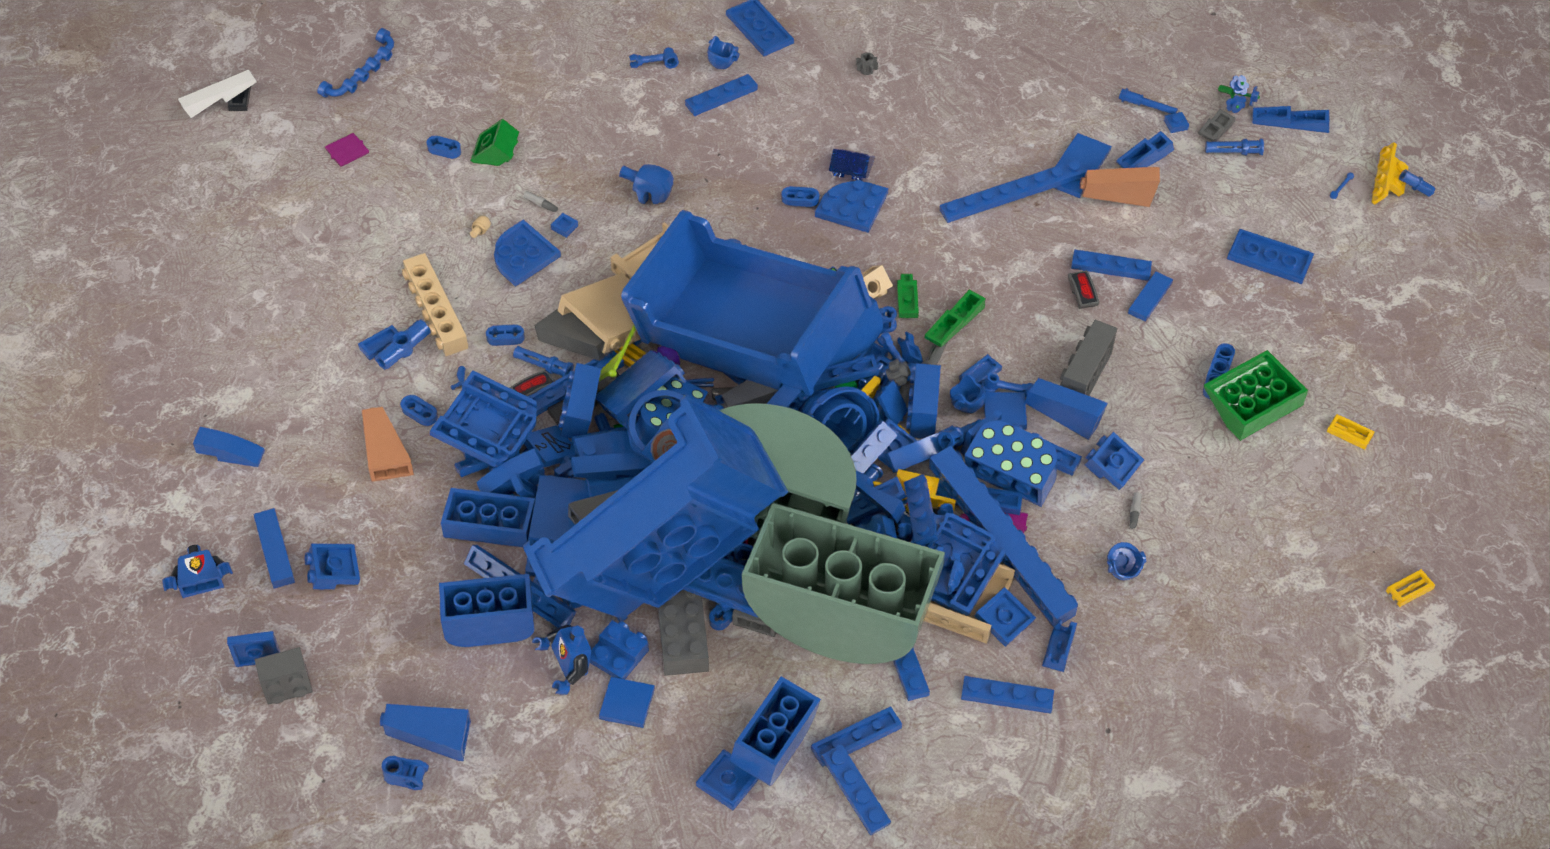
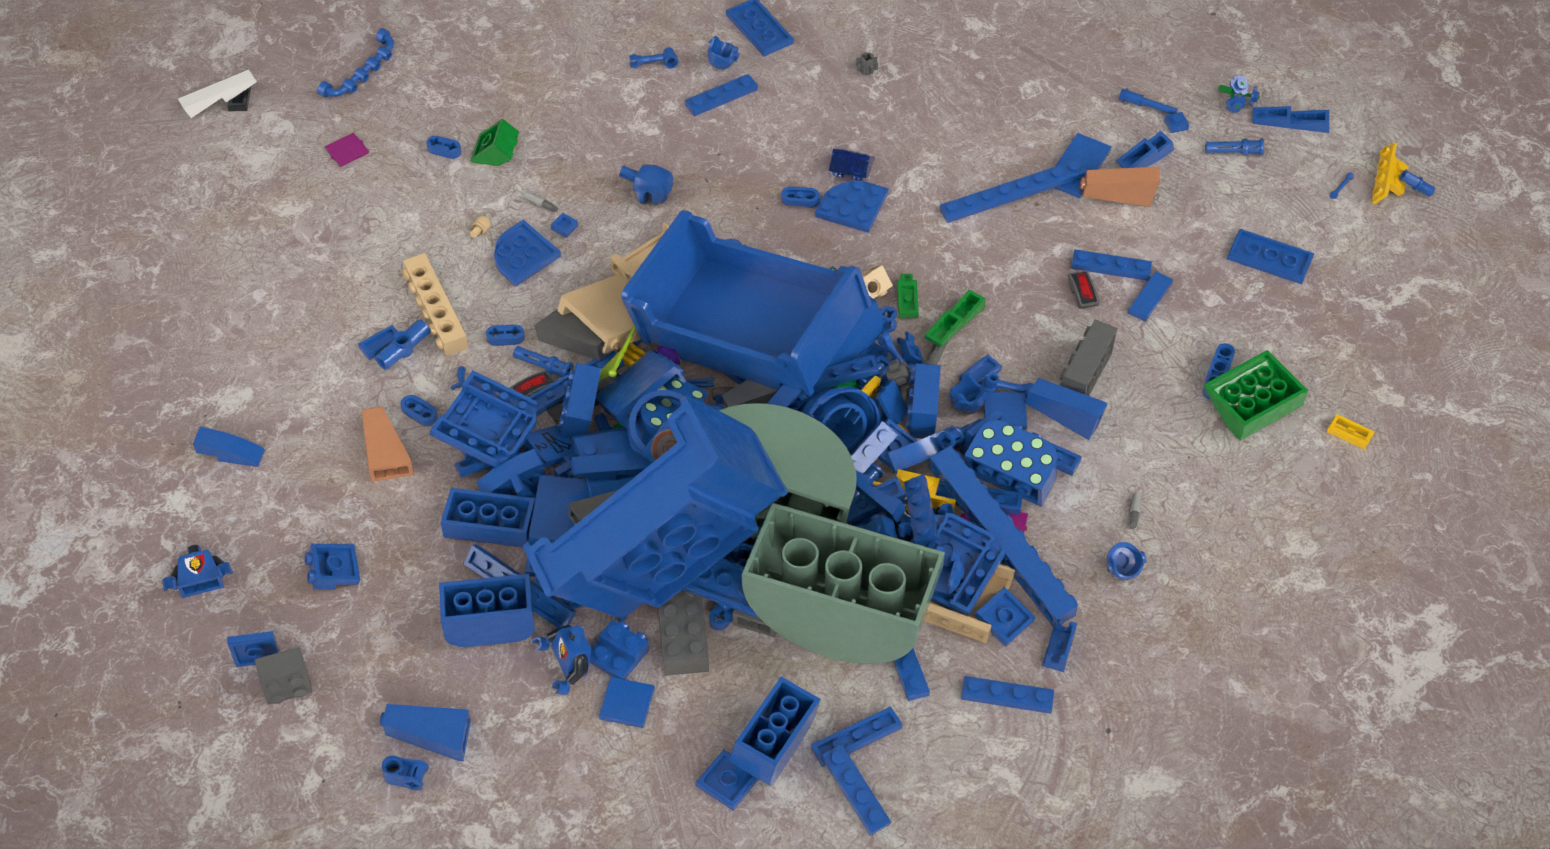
(274, 548): blue slope -> none
(1113, 460): blue plate -> none
(1217, 126): dark grey slope -> none
(1419, 592): yellow tile -> none

